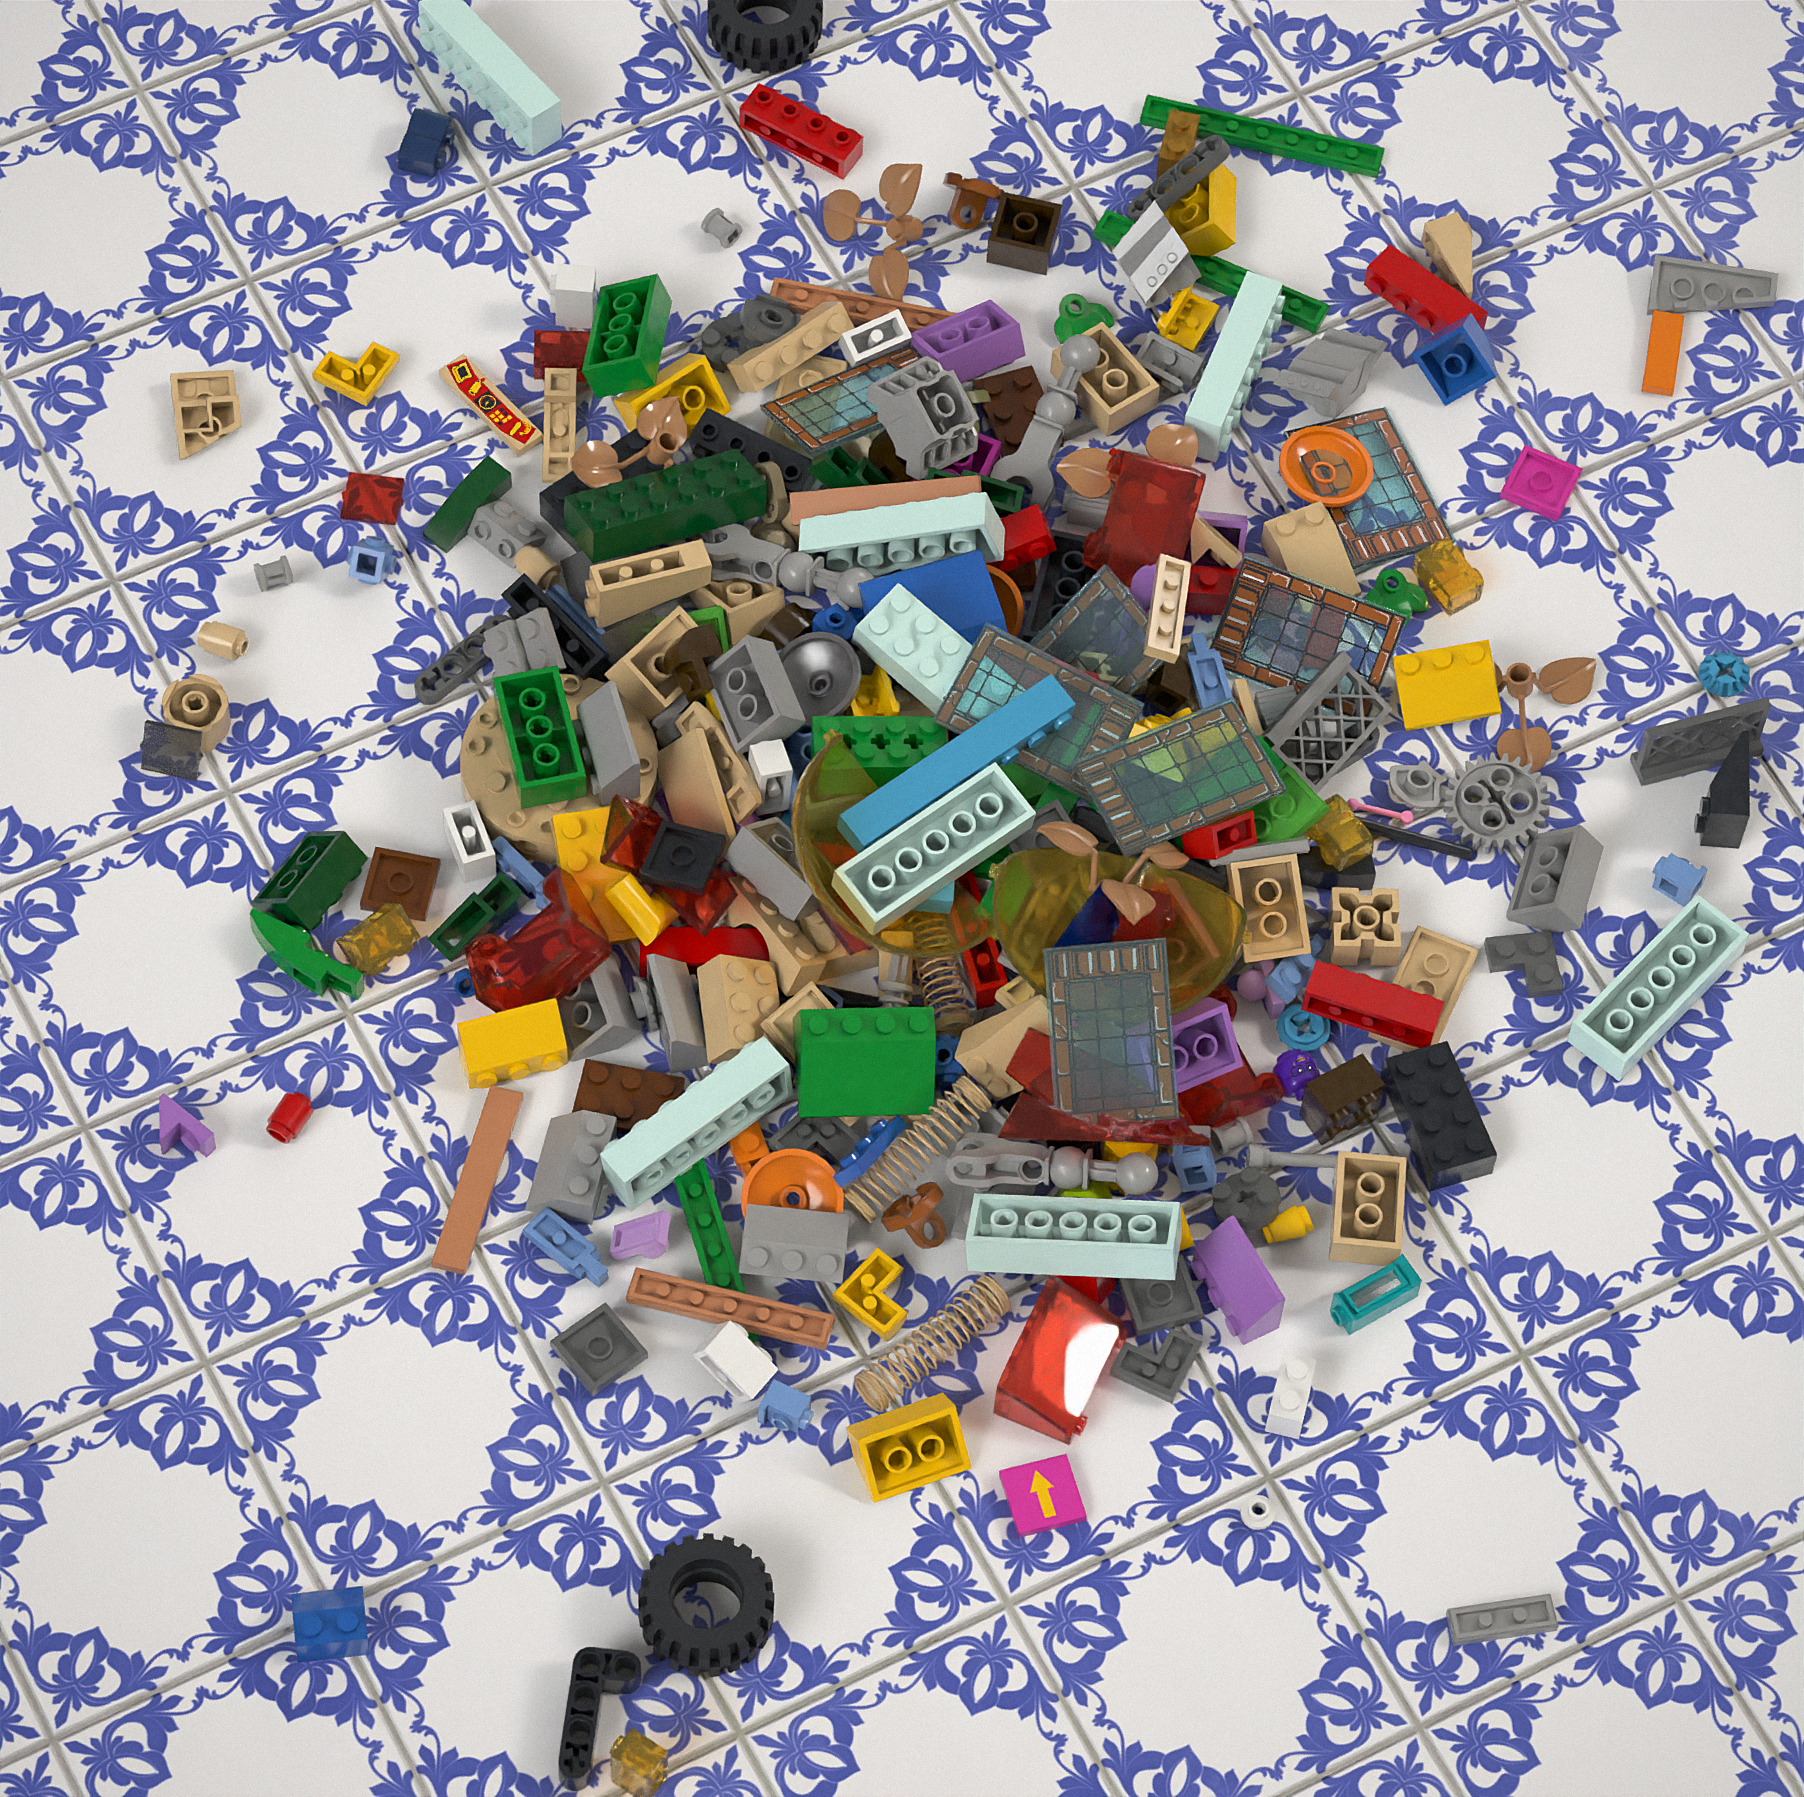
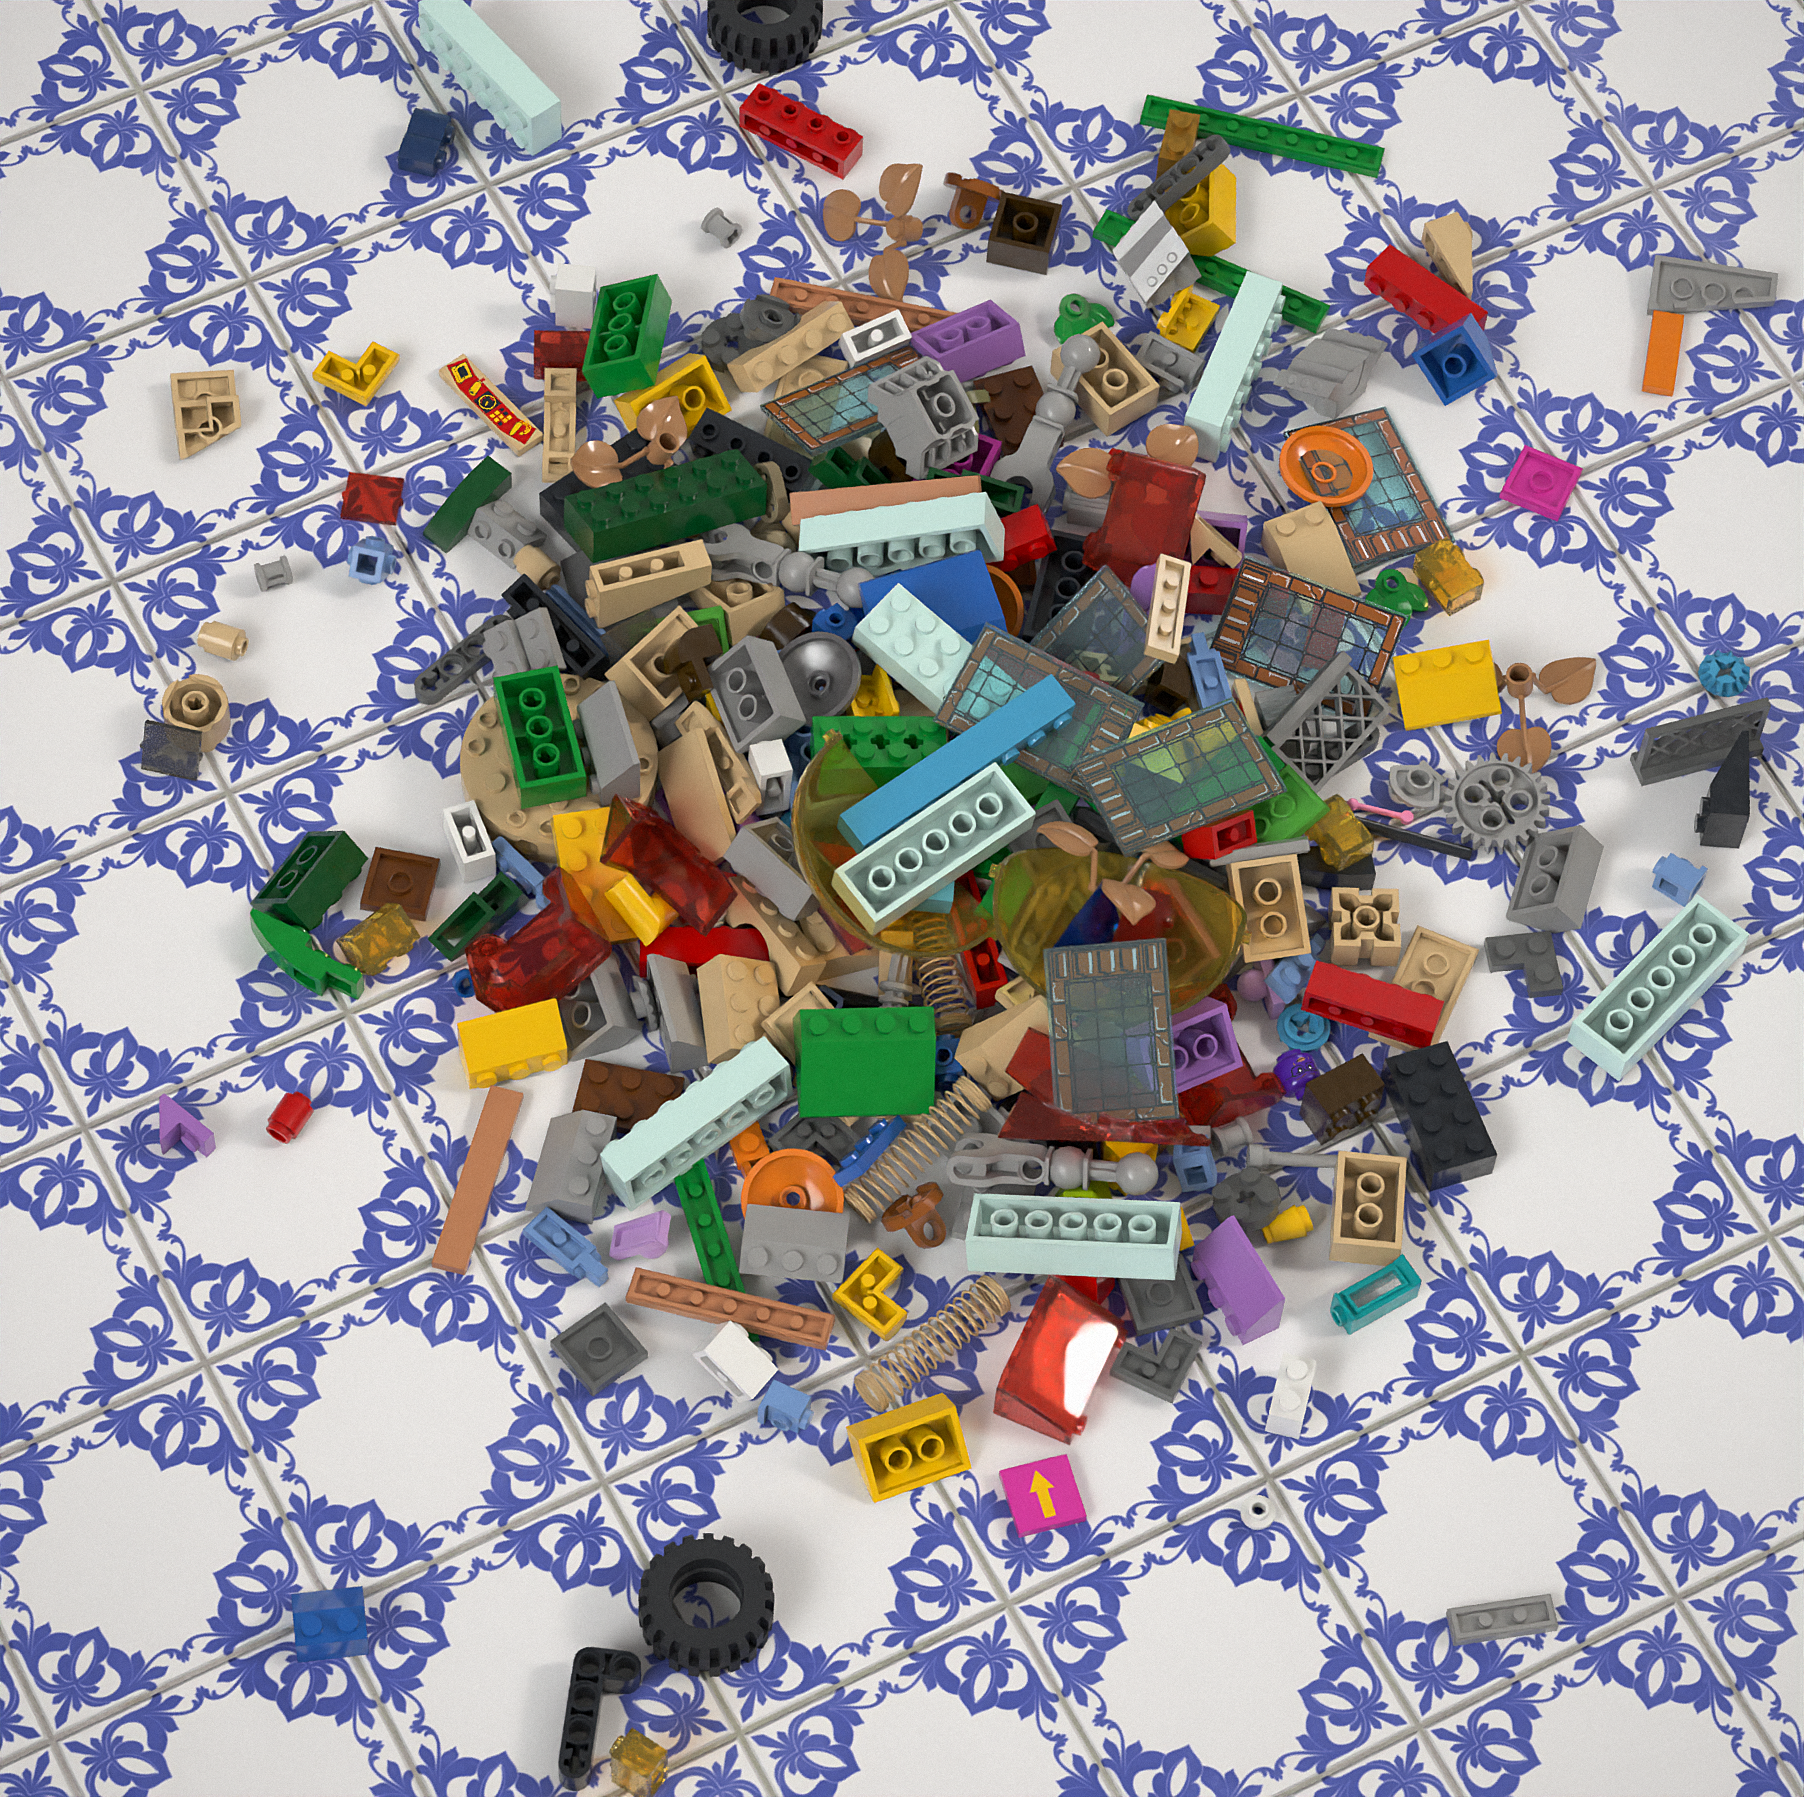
(682, 857): black plate -> none

